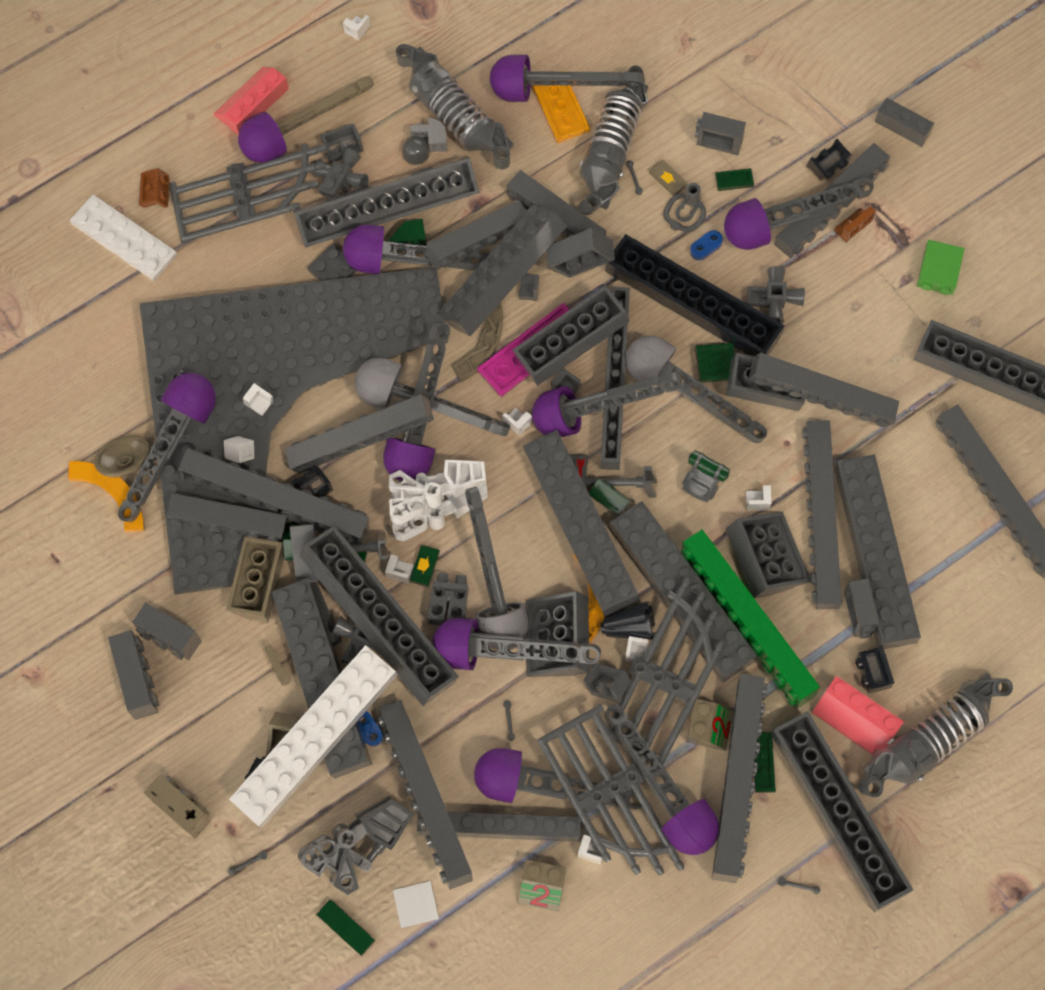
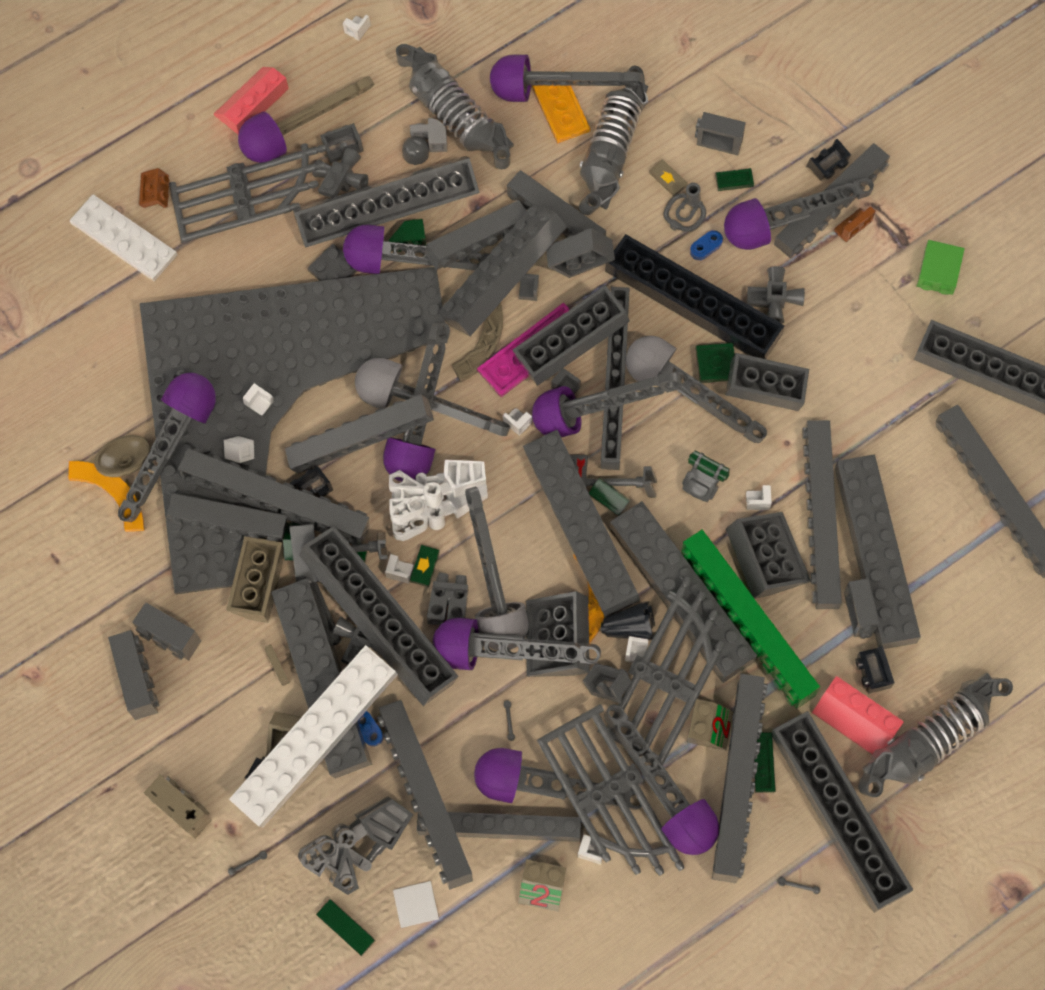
(639, 190): dark grey hinge -> none
(823, 390): dark grey brick -> none
(904, 122): dark grey brick -> none

